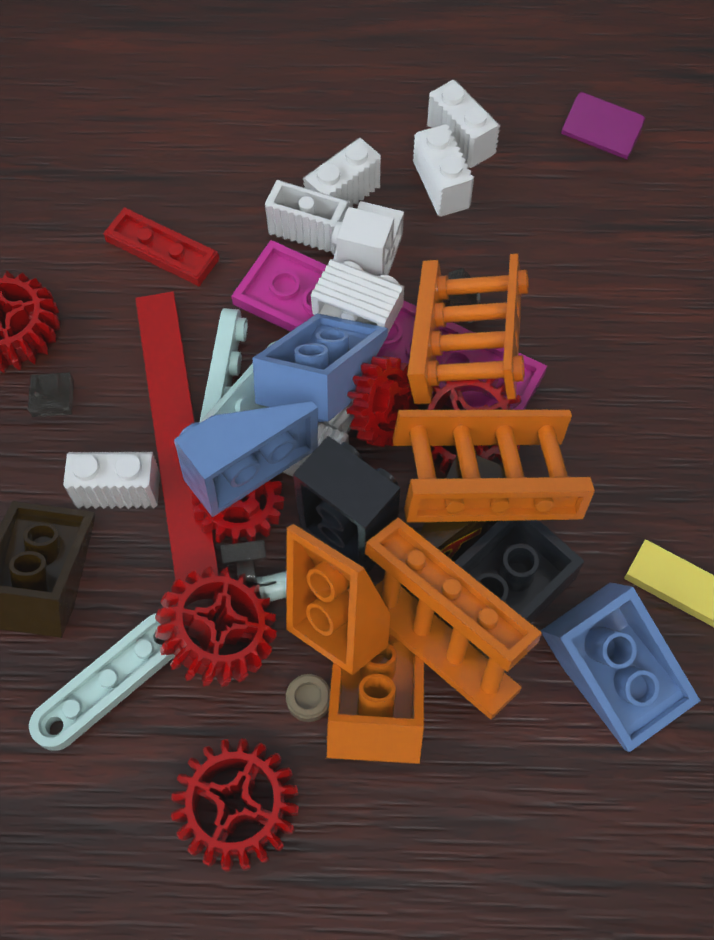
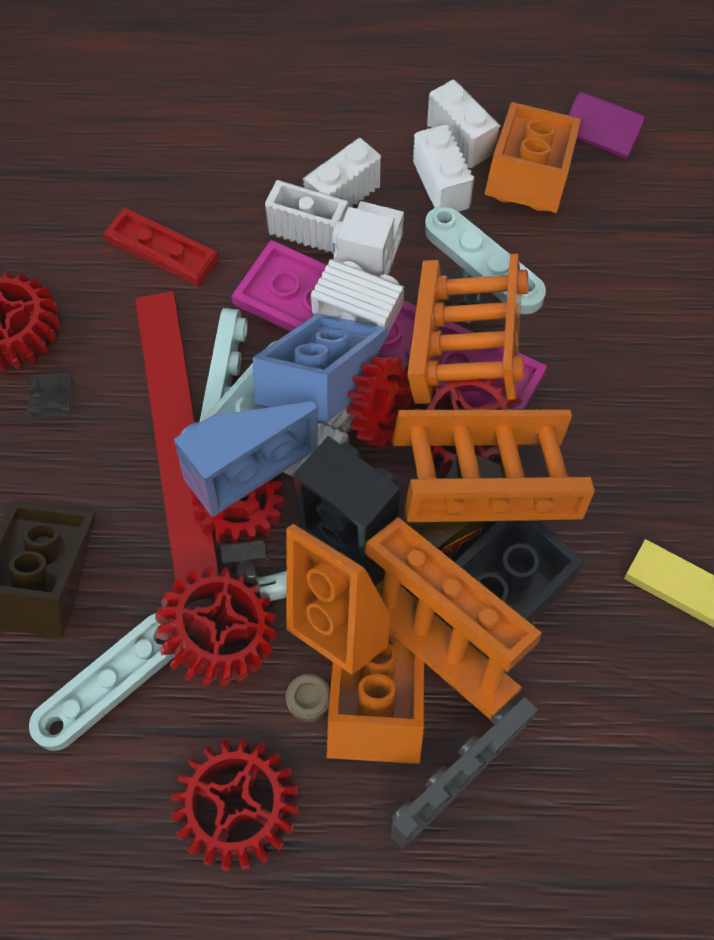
(112, 479): white brick -> none
(449, 783): none -> dark grey wing
(478, 253): none -> light aqua plate
(532, 157): none -> orange slope
(621, 664): medium blue slope -> none

